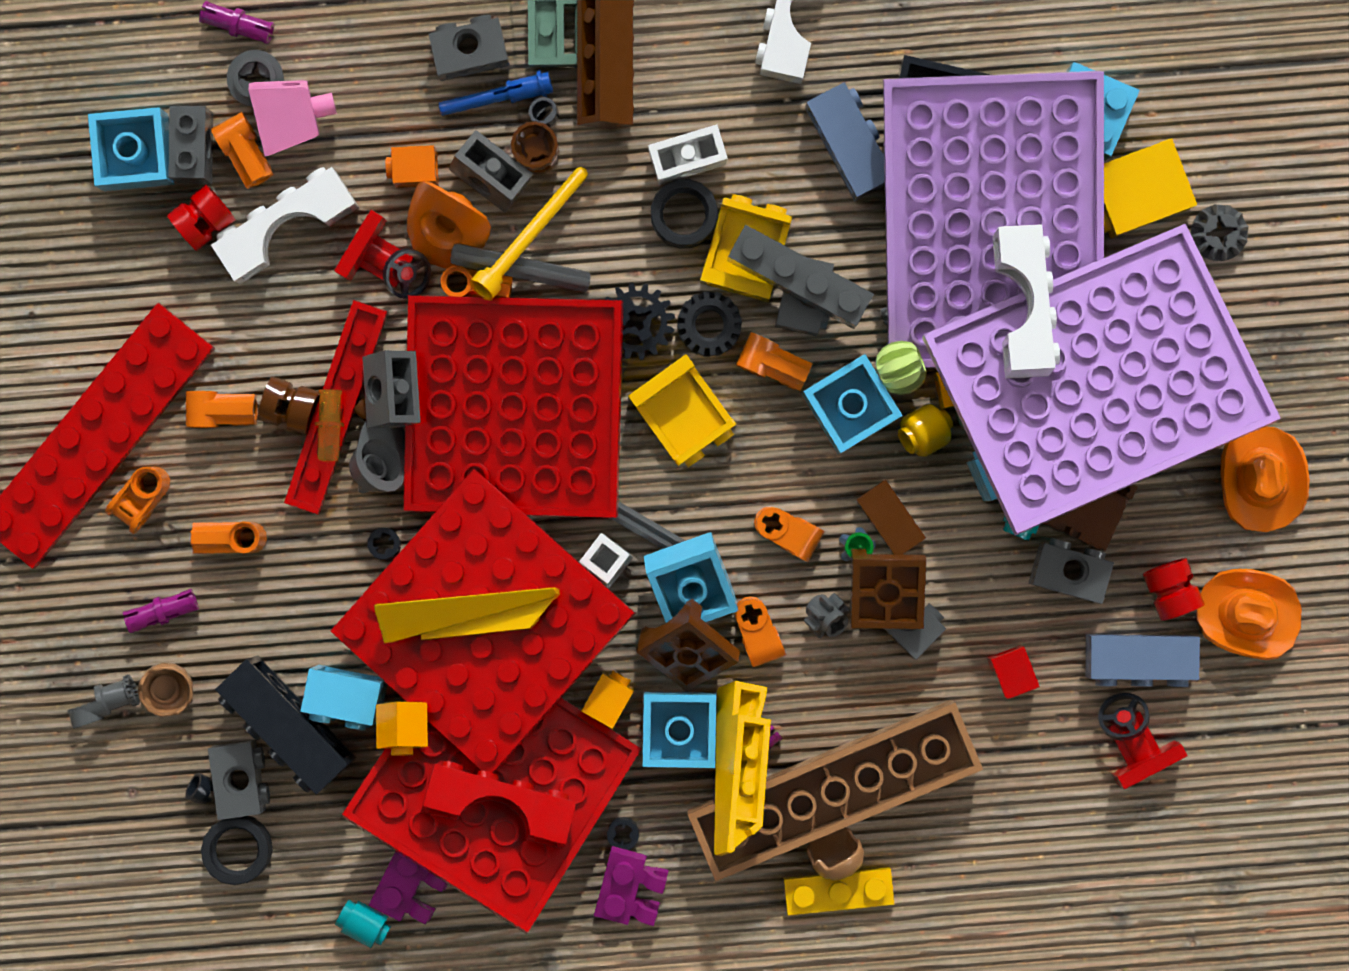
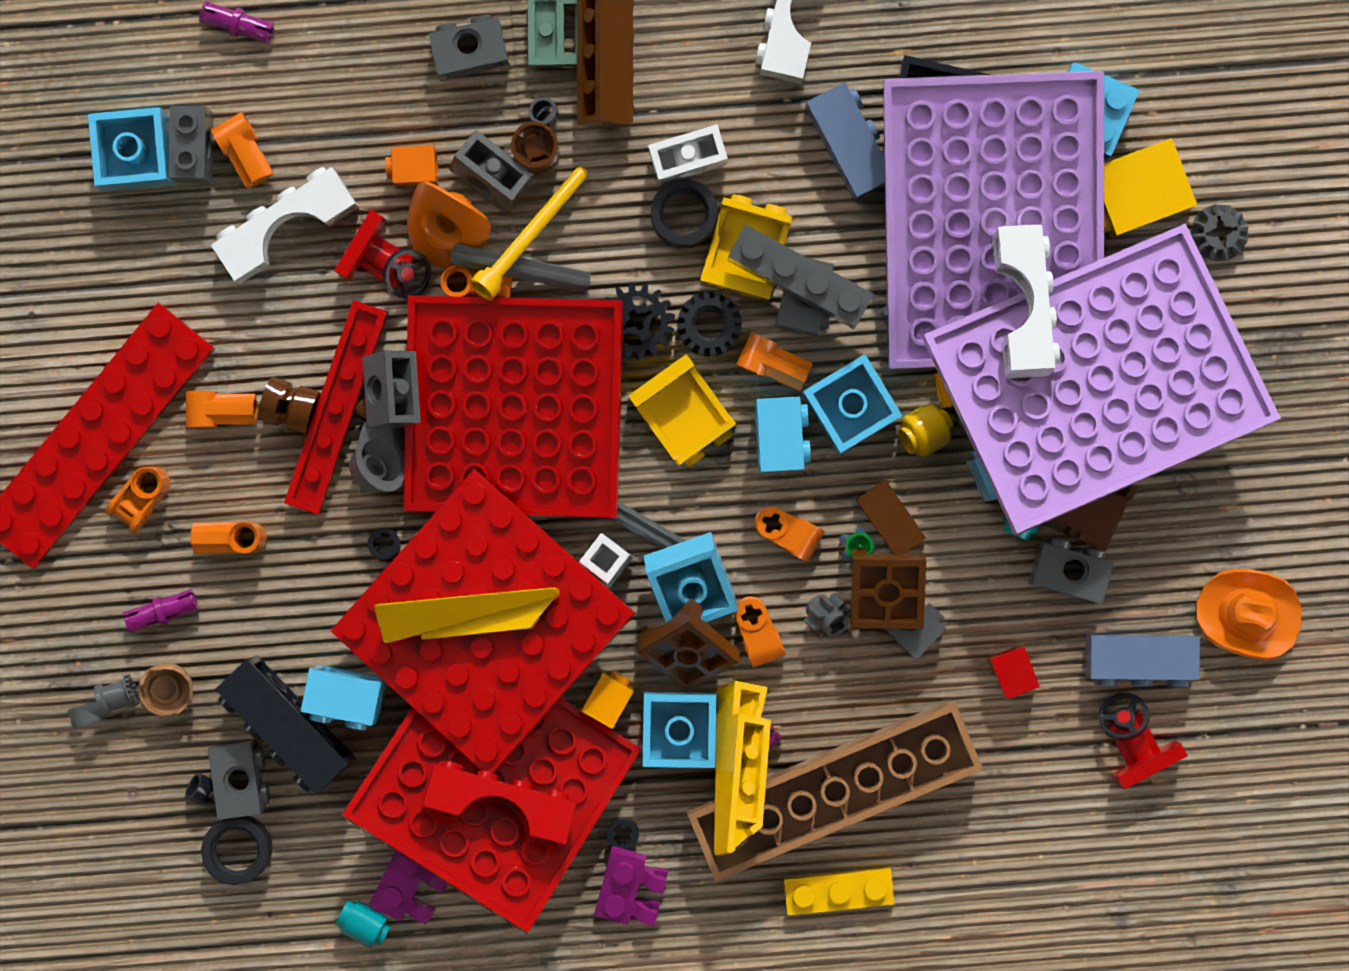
(205, 205): red wheel -> none
(244, 66): dark grey gear -> none
(287, 113): bright pink torso -> none
(329, 425): clear yellow axle -> none
(401, 727): light orange brick -> none
(514, 91): blue pin -> none
(780, 434): none -> medium azure brick
(836, 854): medium nougat hair -> none
(901, 367): yellowish green piece -> none
(1173, 589): red wheel -> none
(1264, 479): orange hat -> none

